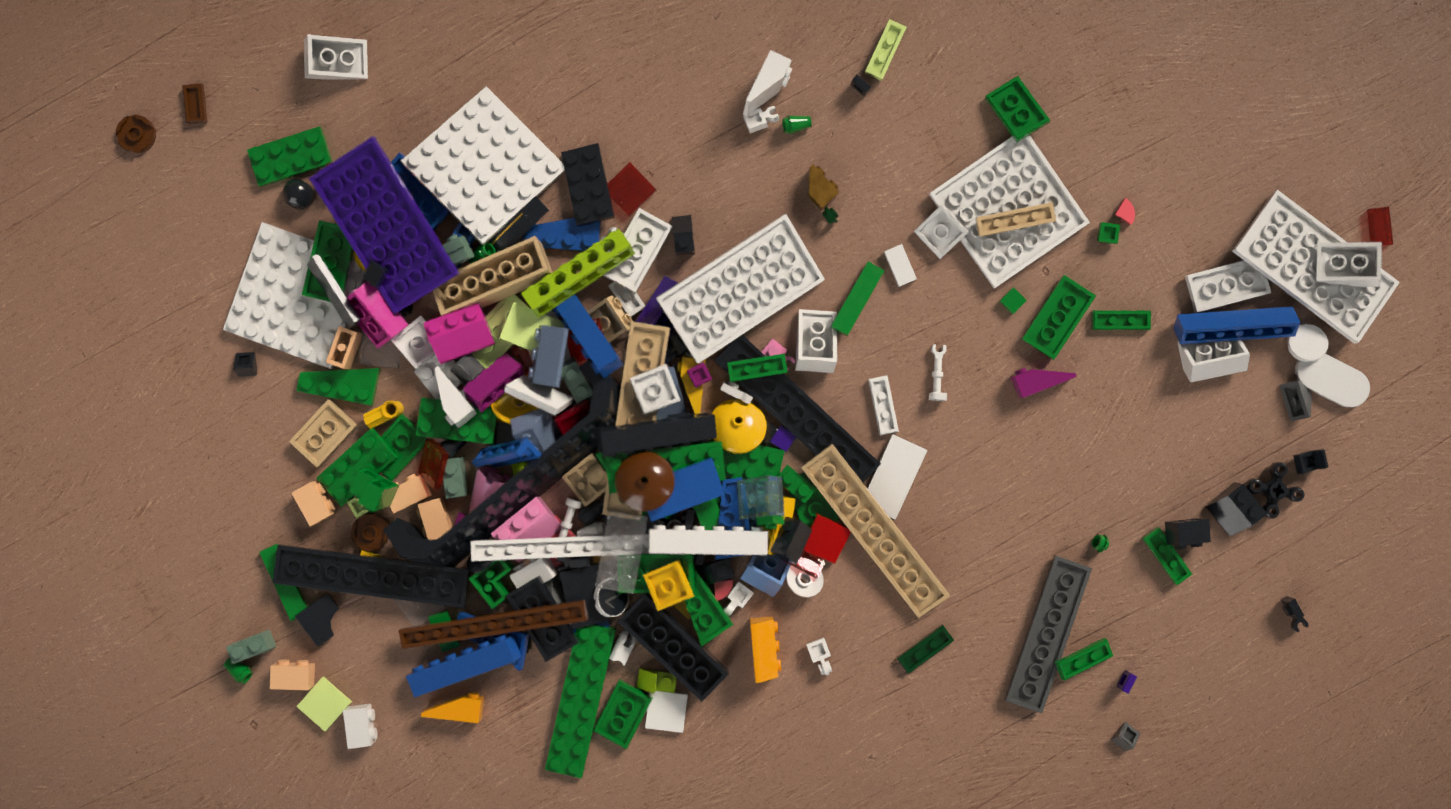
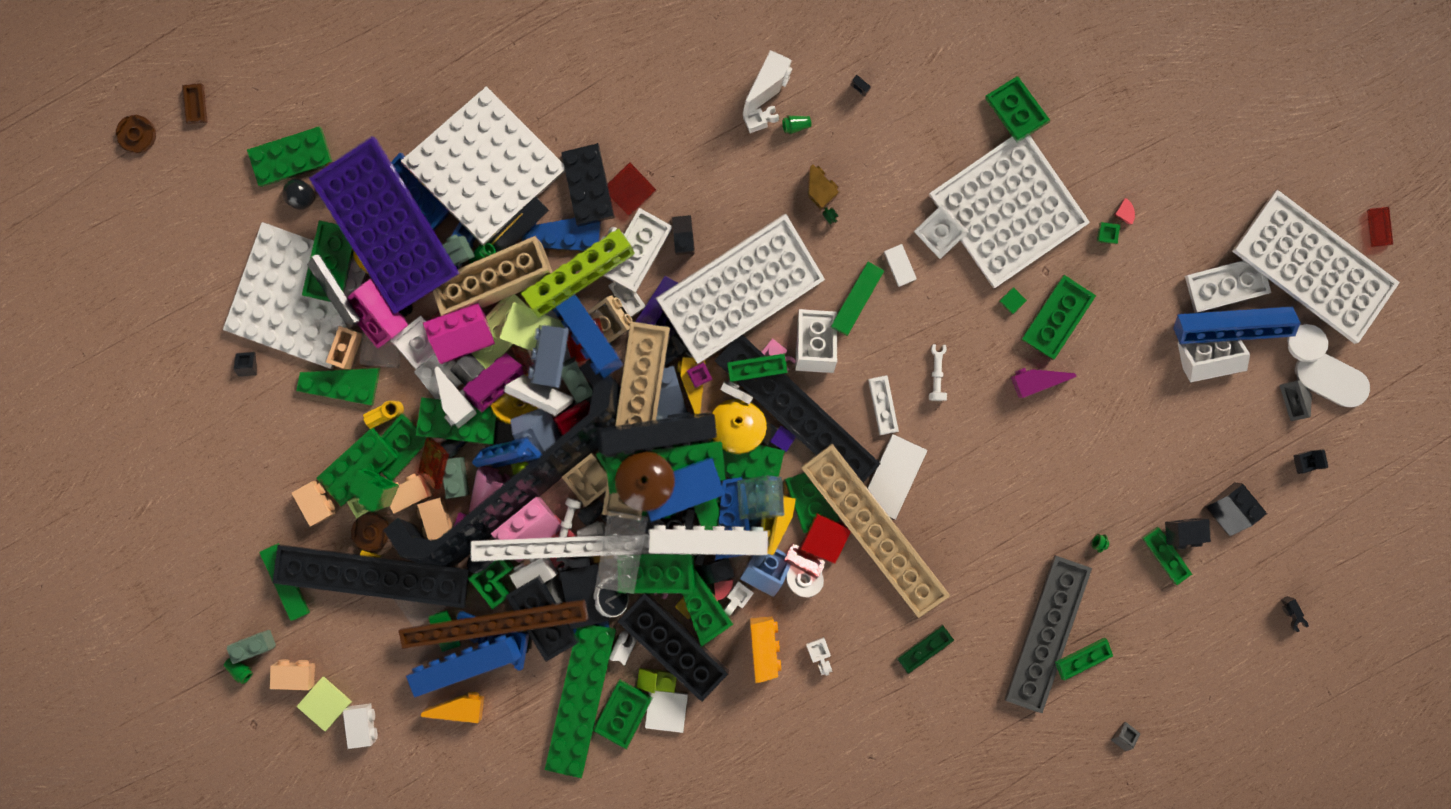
(317, 619): black tile -> none
(323, 433): tan plate -> none
(335, 58): white slope -> none
(375, 274): black slope -> none
(655, 389): white tile -> none
(668, 585): yellow tile -> none
(770, 522): green plate -> none
(791, 540): black brick -> none
(796, 484): green plate -> none
(885, 50): yellowish green plate -> none
(1015, 219): tan plate -> none
(1121, 320): green tile -> none
(1126, 681): dark purple tile -> none
(1281, 490): black gear -> none
(1349, 263): white slope -> none

